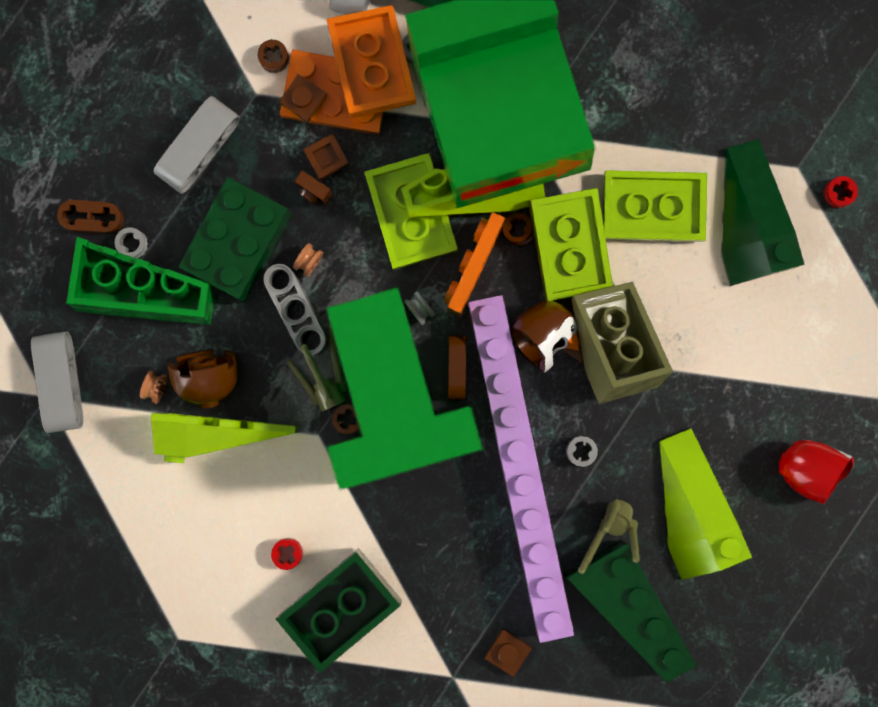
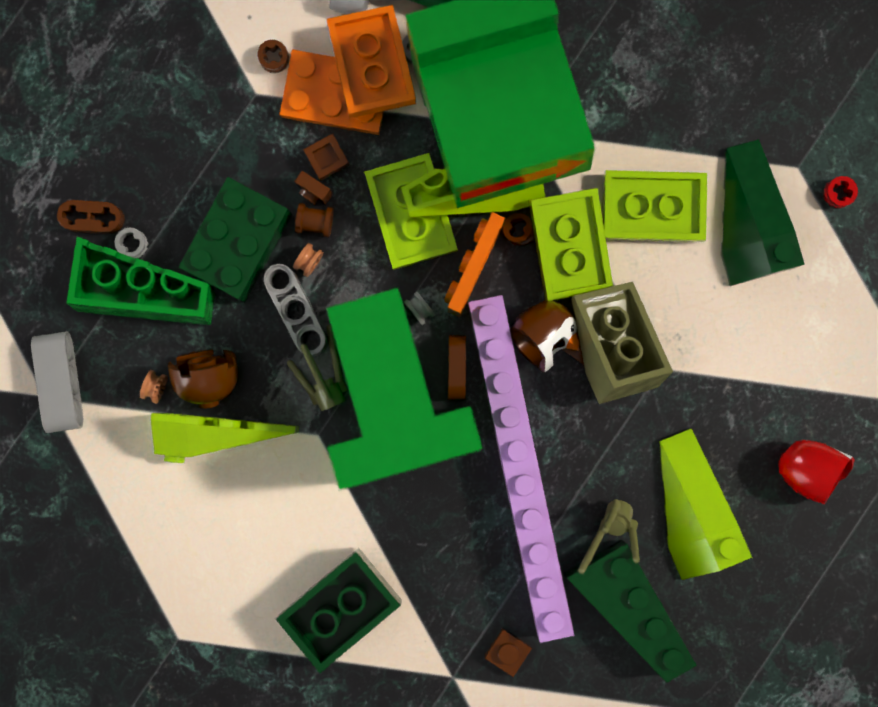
(196, 144): light grey beam -> none
(297, 554): red bush -> none
(303, 98): reddish brown plate -> none
(314, 220): none -> reddish brown bush
(337, 425): reddish brown bush -> none
(591, 454): light grey bush -> none

